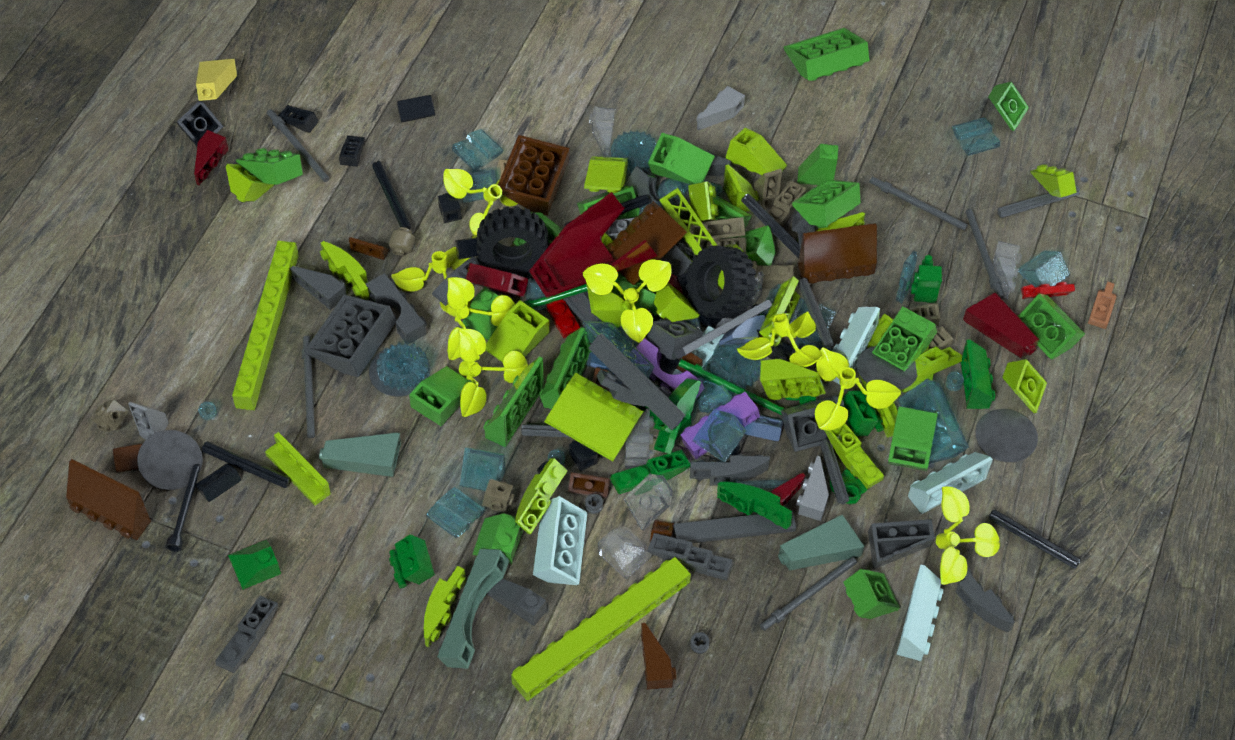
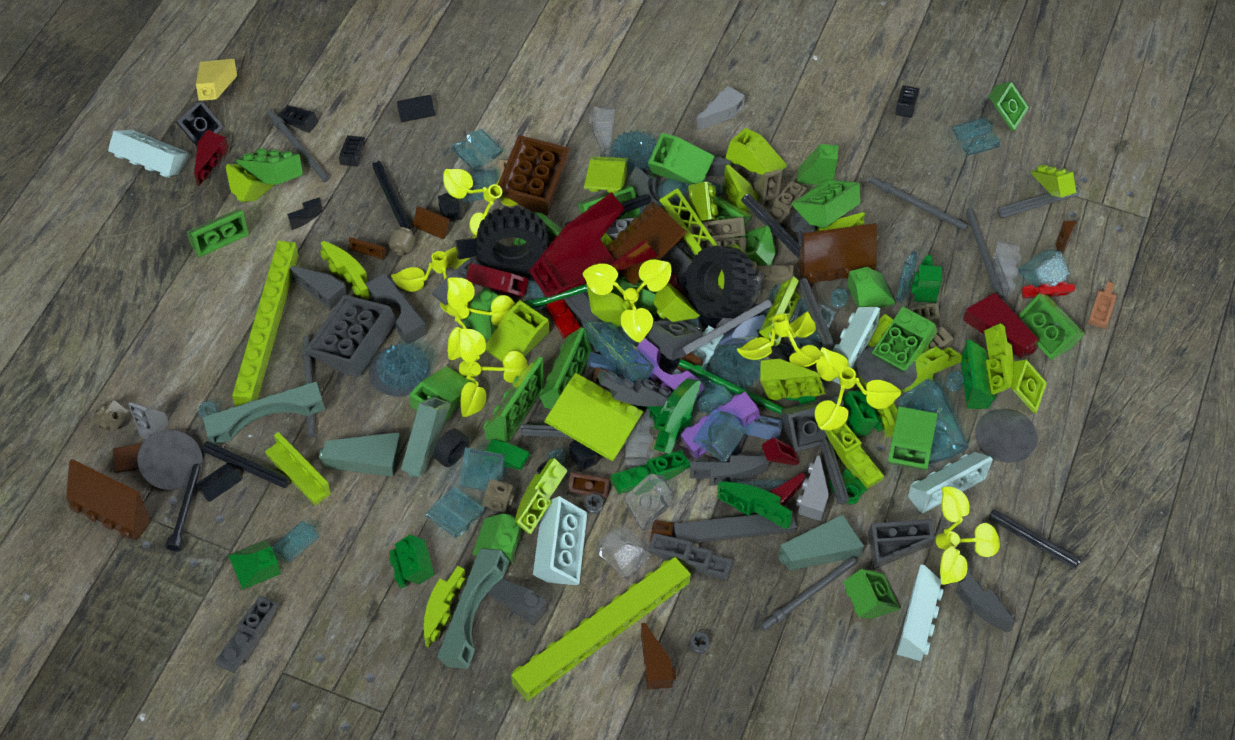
(148, 152): none -> light aqua slope
(218, 232): none -> bright green slope
(227, 423): none -> sand green arch
(296, 541): none -> clear light blue slope
(310, 211): none -> black slope
(424, 435): none -> sand green slope
(431, 223): none -> reddish brown slope
(450, 447): none -> black tyre
(514, 456): none -> green slope
(637, 382): dark grey tile -> none
(779, 452): none -> dark red slope
(828, 53): bright green slope -> none
(838, 293): none -> clear light blue bush
(869, 288): none -> bright green slope
(906, 103): none -> black slope
(1000, 361): none -> lime slope
(1065, 235): none -> reddish brown slope

